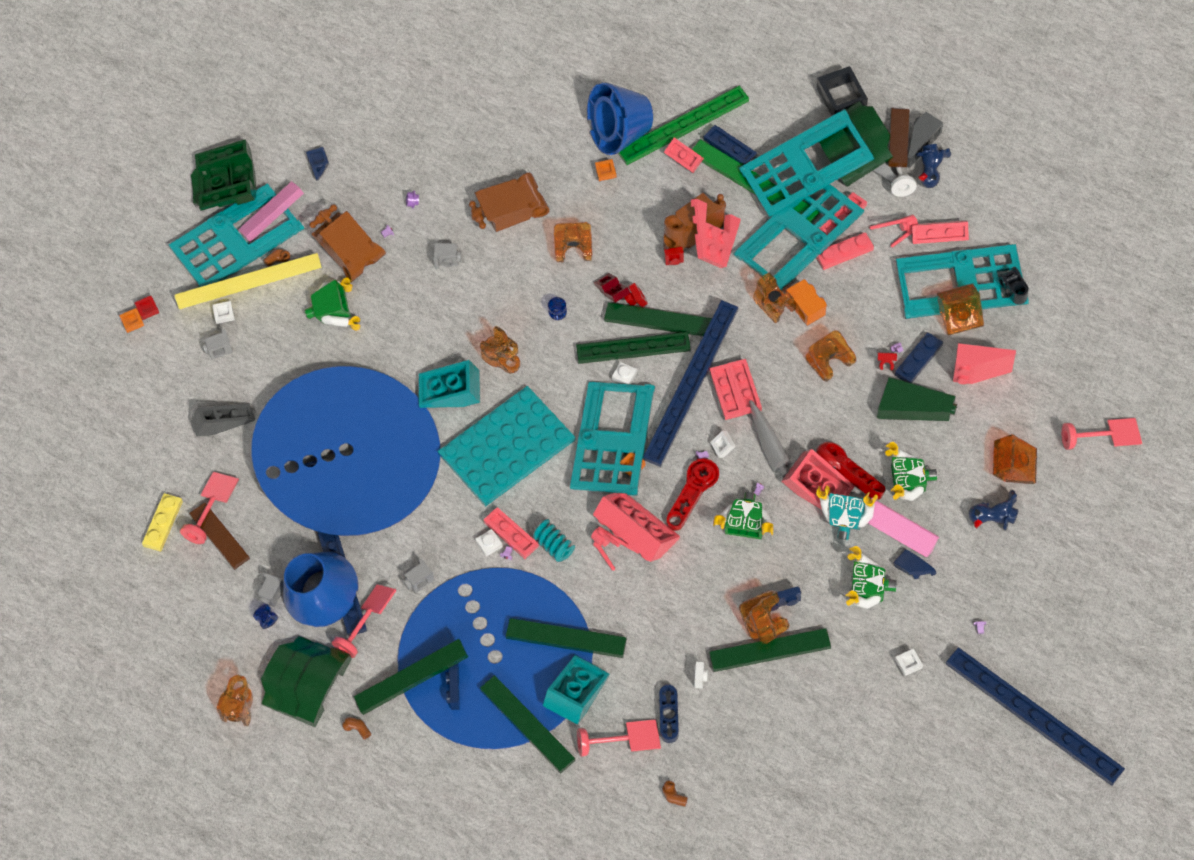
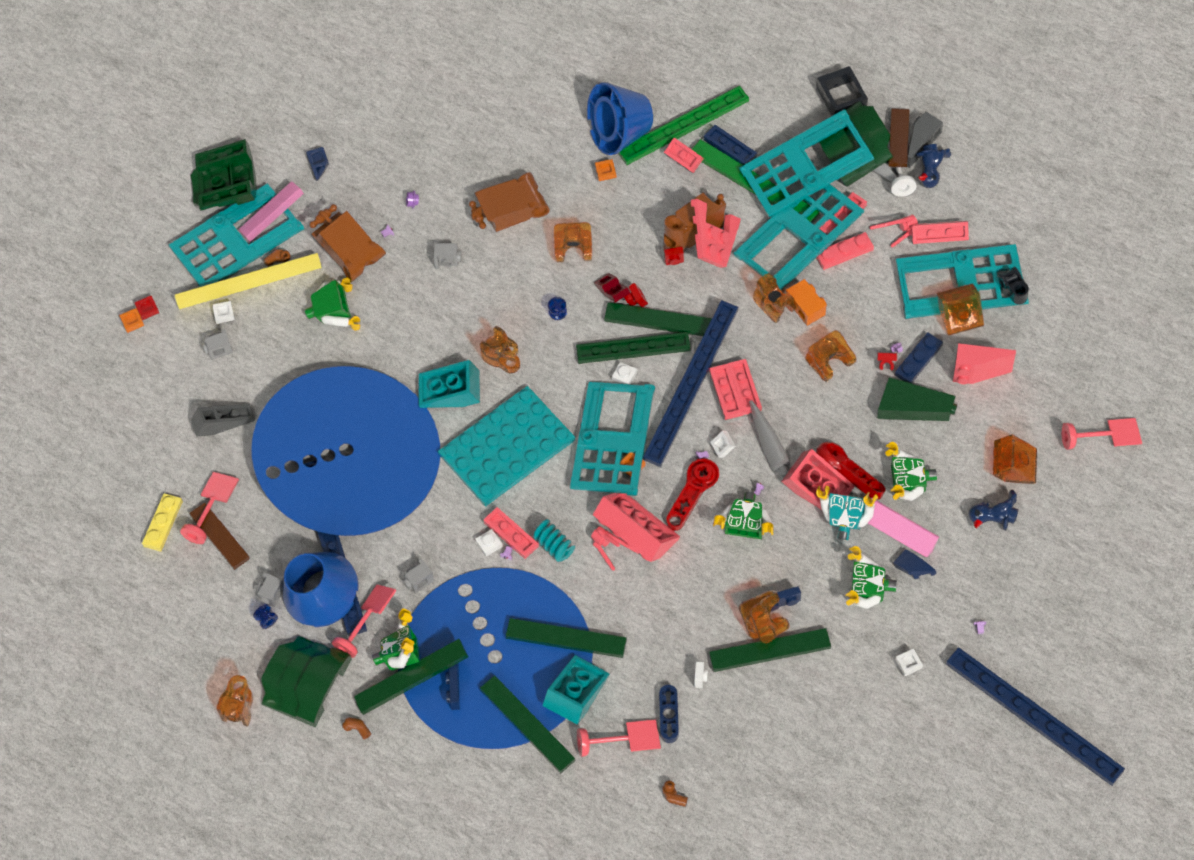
(399, 647): none -> torso

